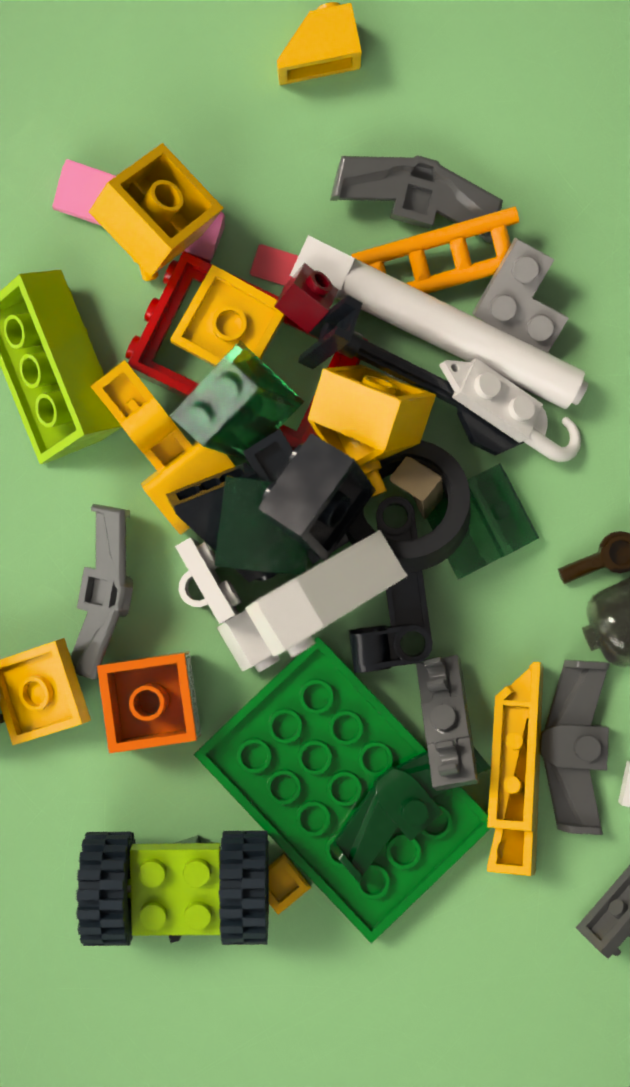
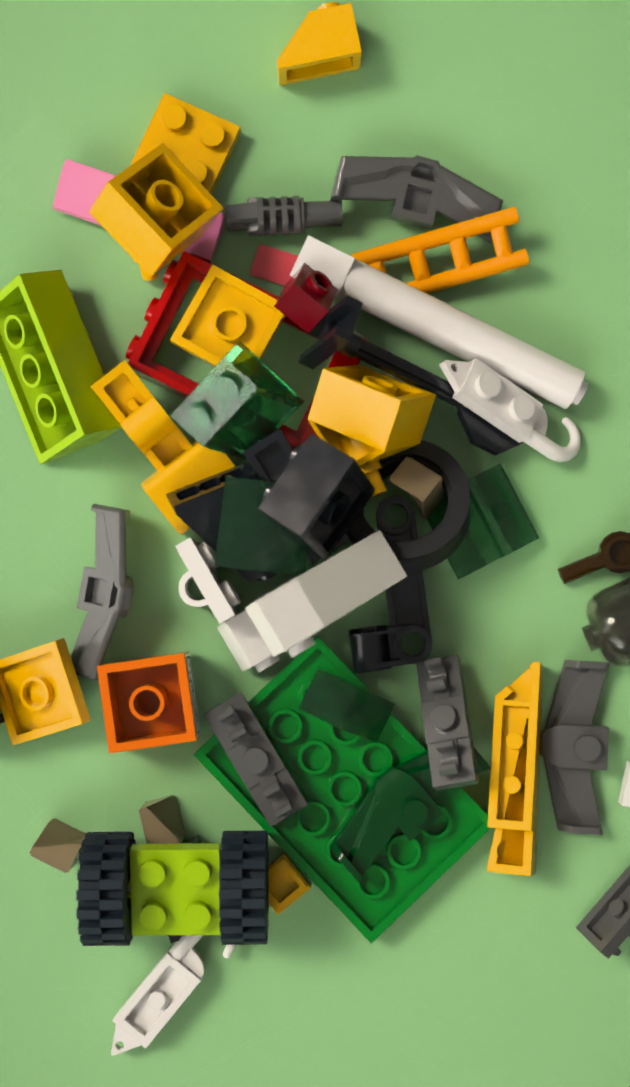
(58, 845): none -> dark tan slope
(160, 994): none -> white plate
(162, 821): none -> dark tan slope
(194, 136): none -> yellow plate
(256, 759): none -> dark grey plate
(282, 215): none -> dark grey hinge
(346, 705): none -> clear green slope
(510, 300): light grey plate -> none

